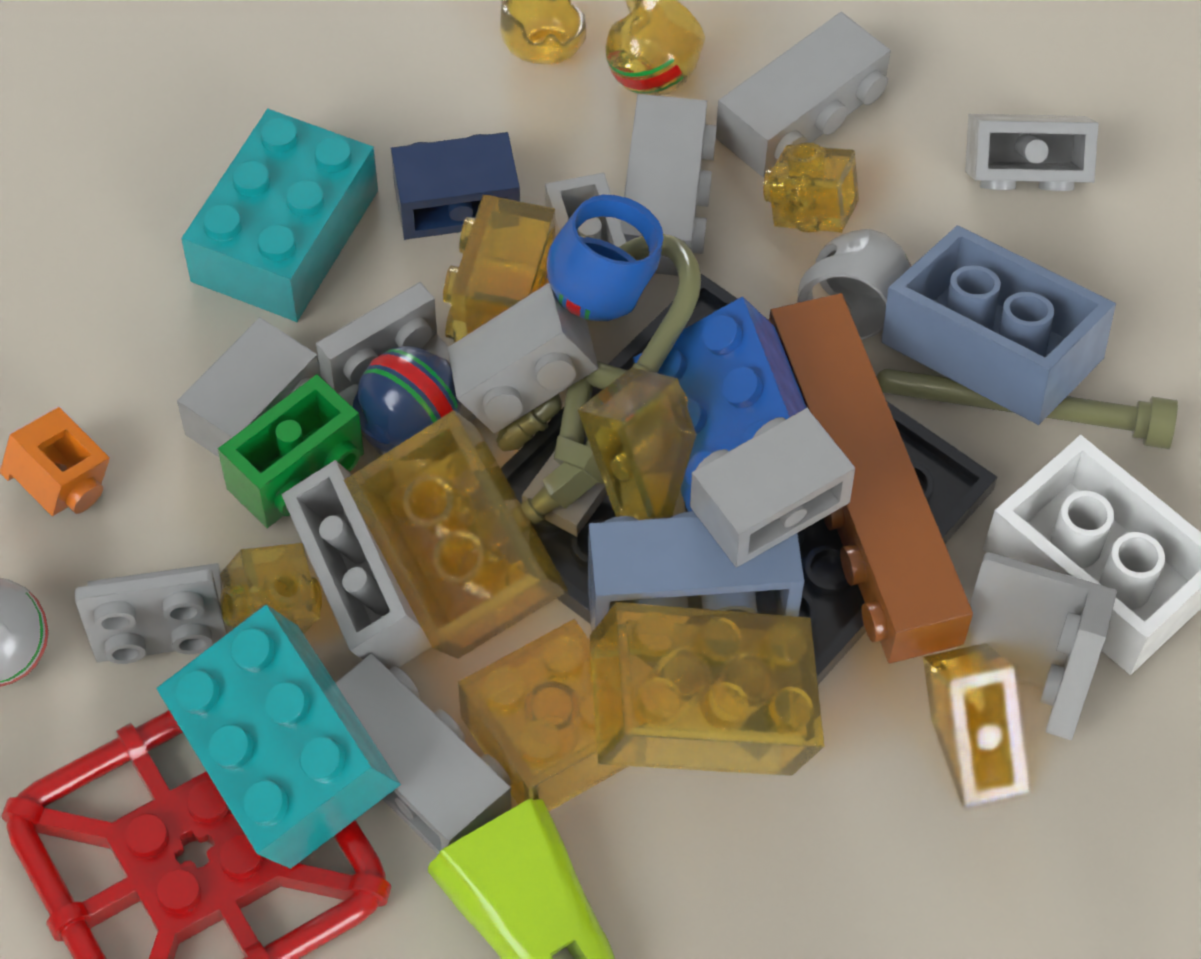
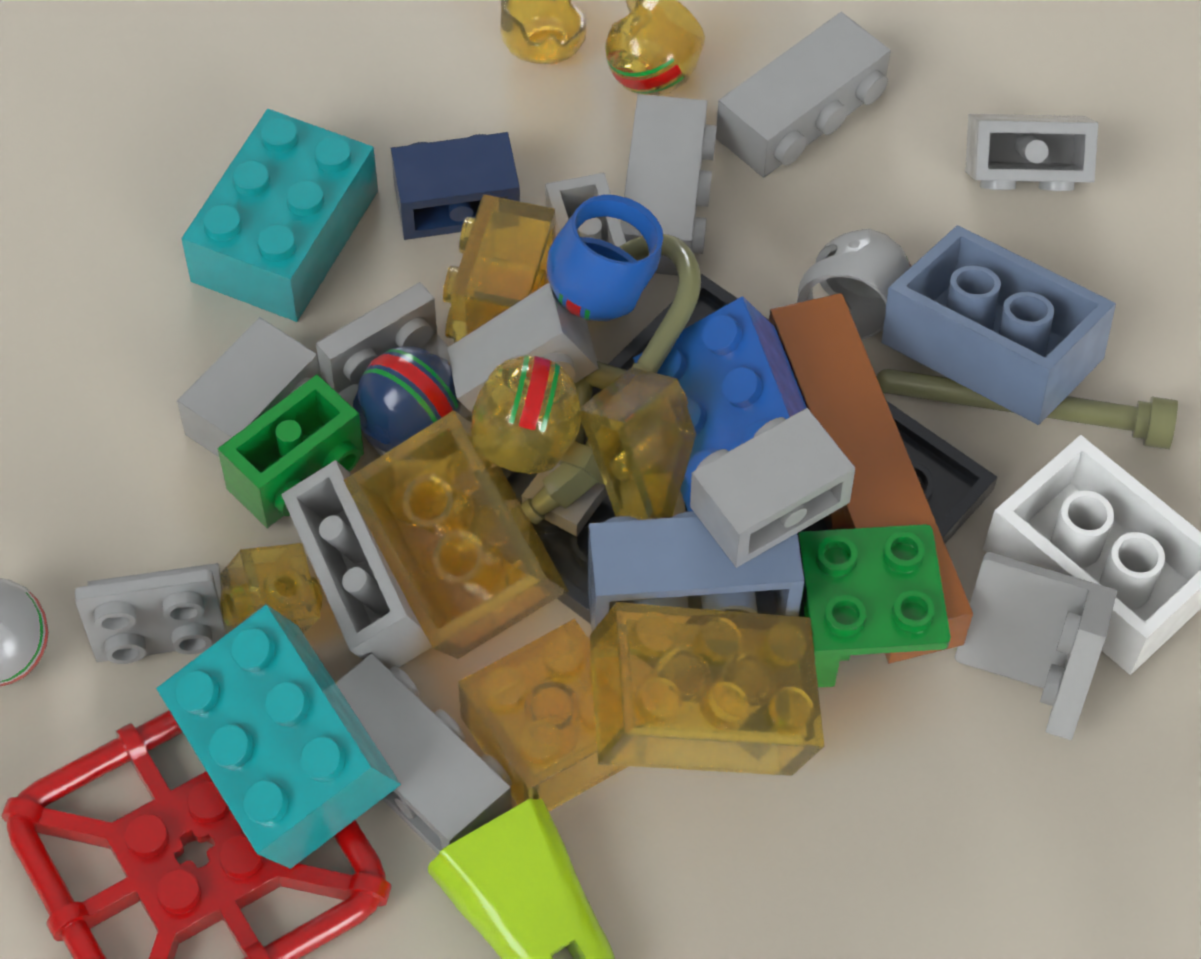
(56, 463): orange brick -> none
(526, 415): none -> clear yellow helmet
(812, 188): clear yellow brick -> none
(871, 594): none -> green bracket
(977, 722): clear yellow slope -> none

